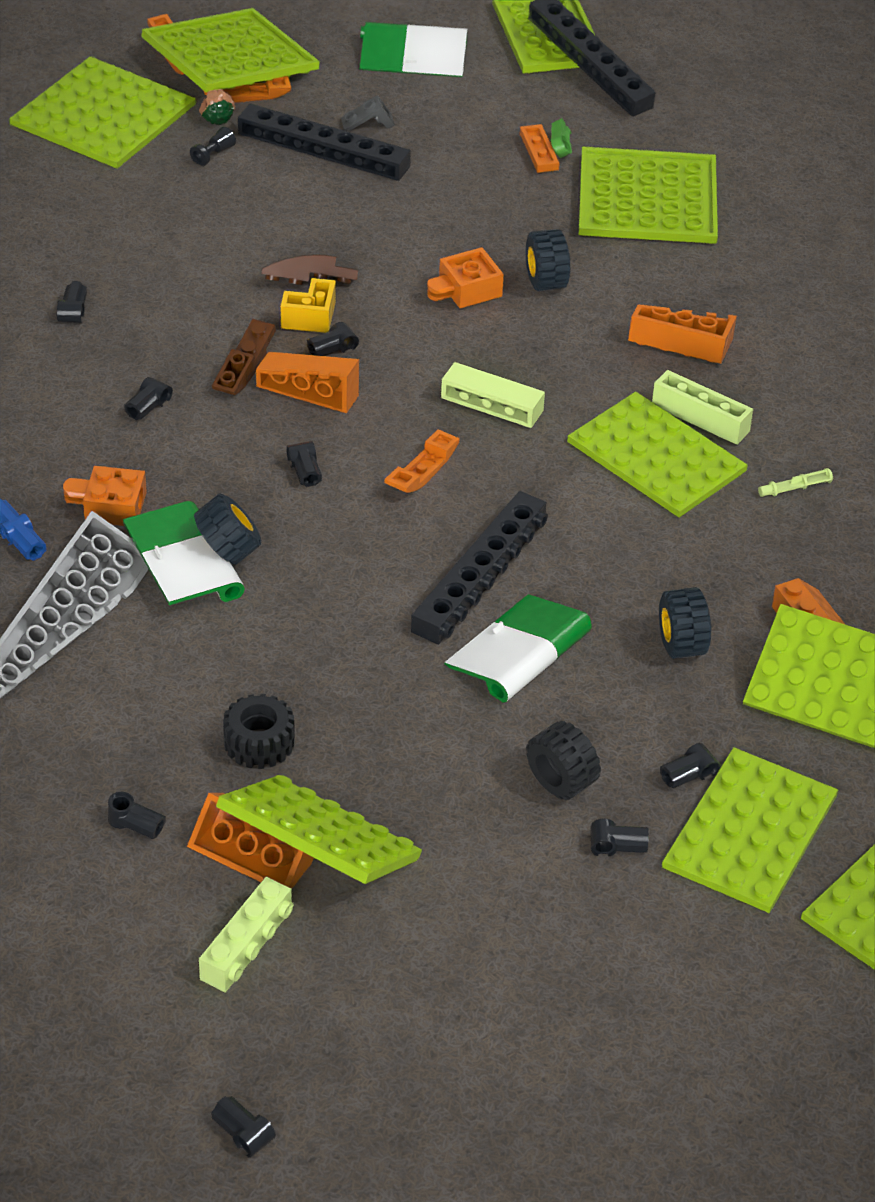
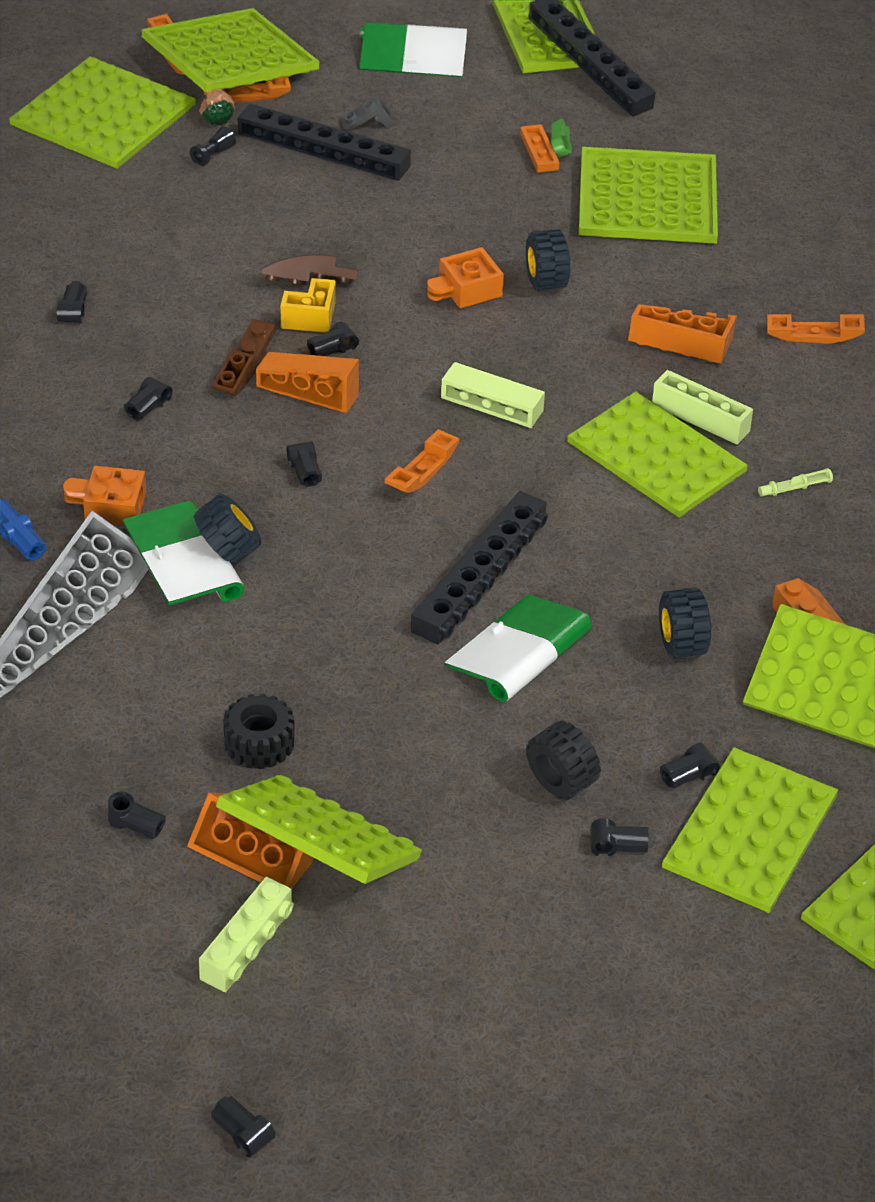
(815, 332): none -> orange slope

